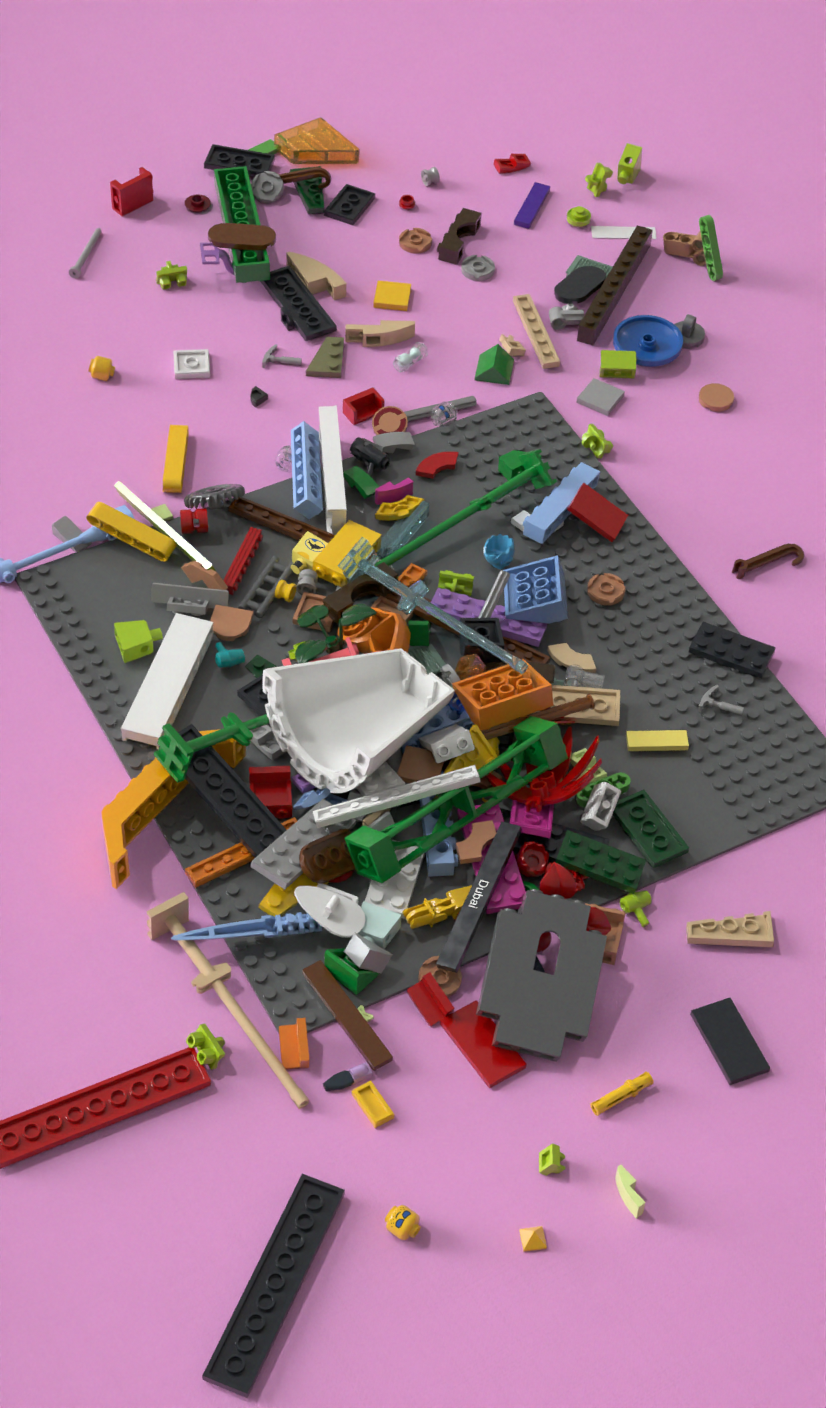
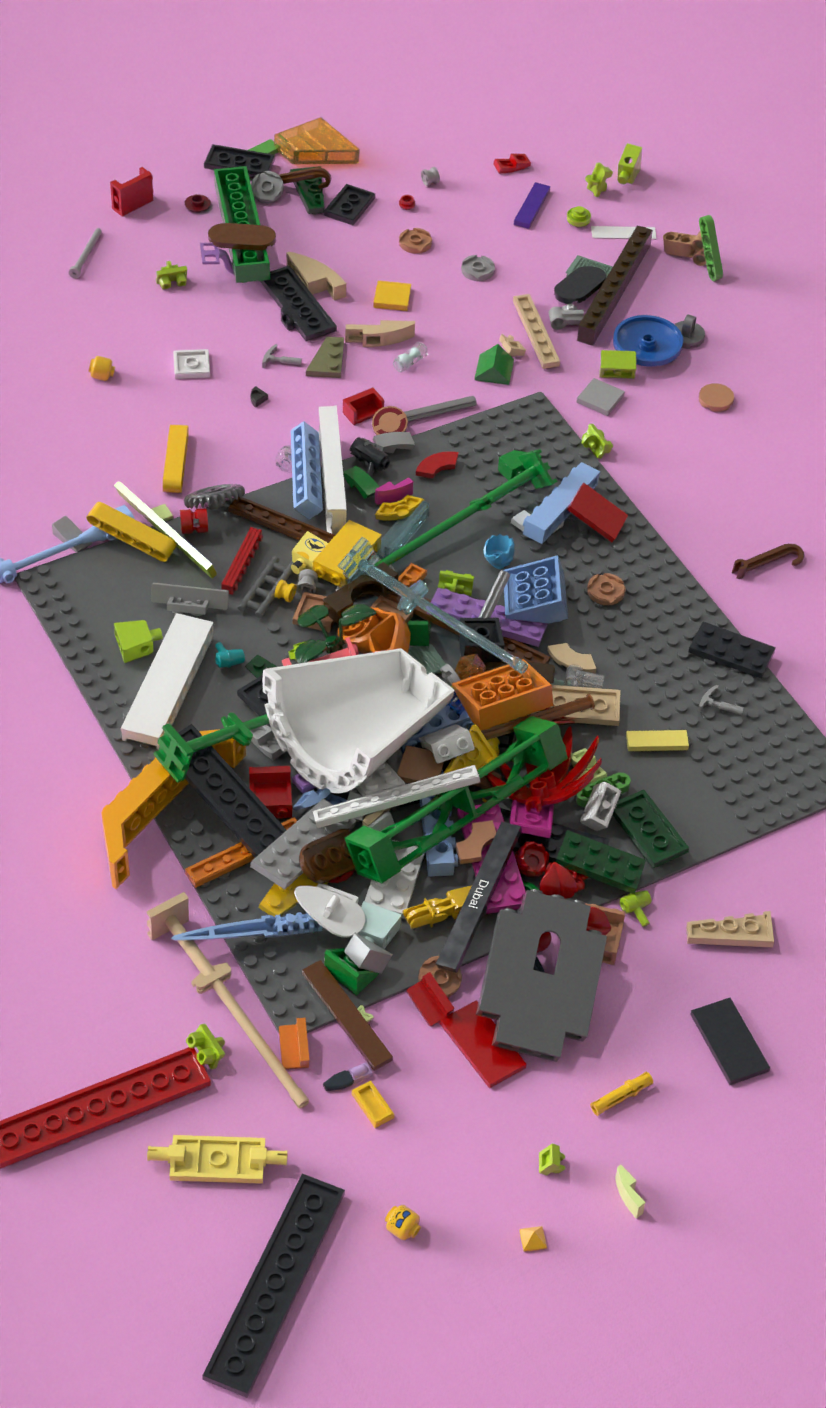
(196, 572): nougat tile -> none
(217, 1158): none -> light yellow plate
(230, 622): nougat tile -> none
(444, 414): clear head -> none
(465, 224): dark brown arch -> none

